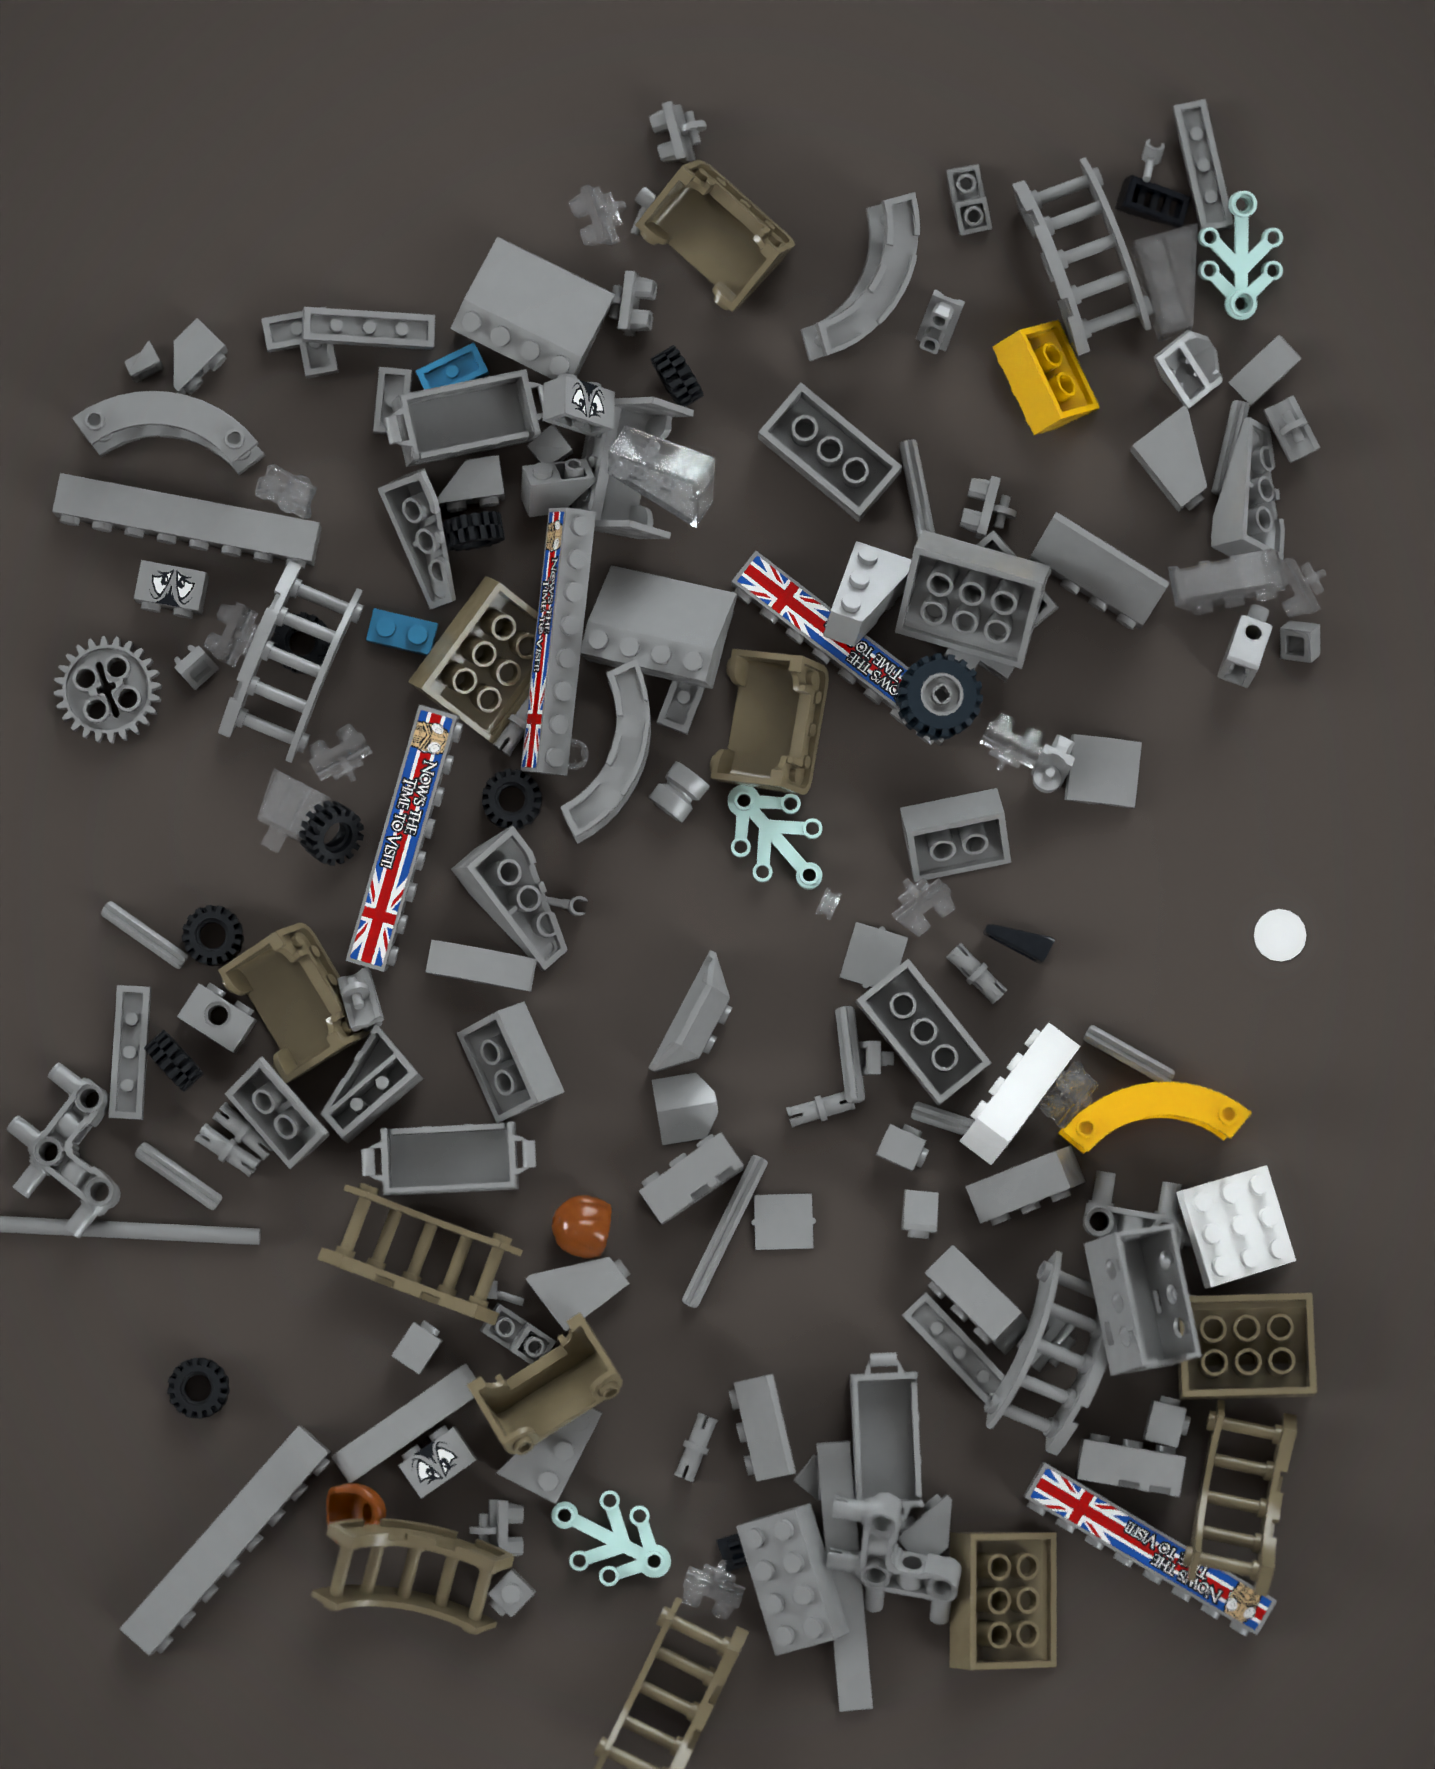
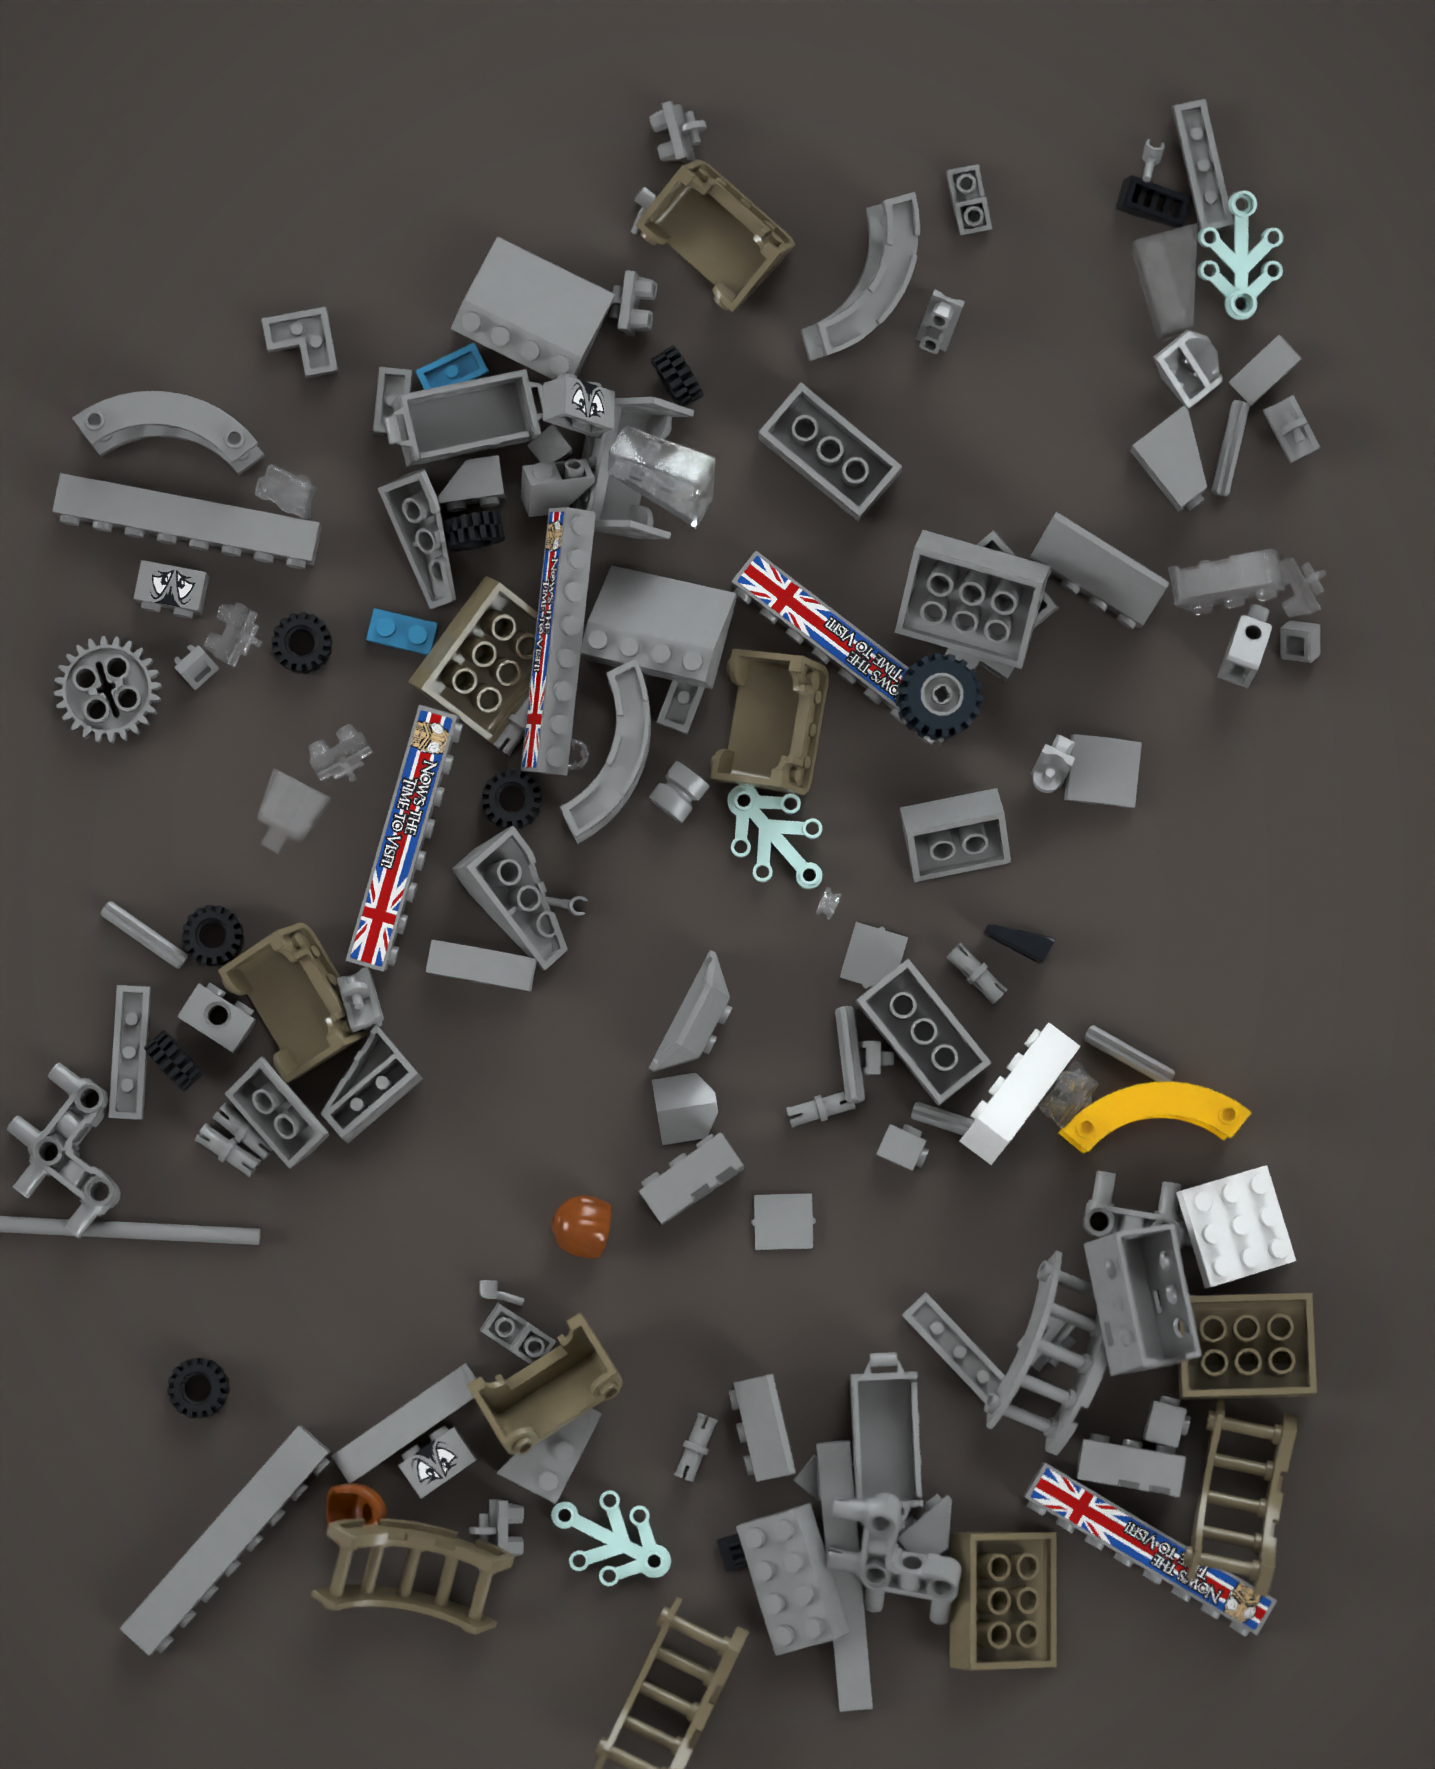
(144, 363): light grey slope -> none
(178, 1176): light grey axle -> none
(194, 355): light grey slope -> none
(264, 649): light grey fence -> none
(343, 841): black tyre -> none
(368, 328): light grey plate -> none
(410, 1281): dark tan fence -> none
(418, 1346): light grey brick -> none
(449, 1159): light grey container -> none
(510, 1062): light grey slope -> none
(510, 1593): light grey brick -> none
(579, 1287): light grey slope -> none
(603, 213): clear hips -> none
(714, 1584): clear hips -> none
(724, 1231): light grey axle -> none
(866, 591): wedge -> none
(916, 486): light grey axle -> none
(918, 900): clear hips -> none
(920, 1213): light grey slope -> none
(977, 1299): light grey wedge -> none
(979, 521): light grey hips -> none
(1009, 746): clear hips -> none
(1026, 1185): light grey wedge -> none
(1045, 376): yellow slope -> none
(1056, 261): light grey fence -> none
(1246, 507): light grey wedge -> none
(1280, 935): white sticker -> none

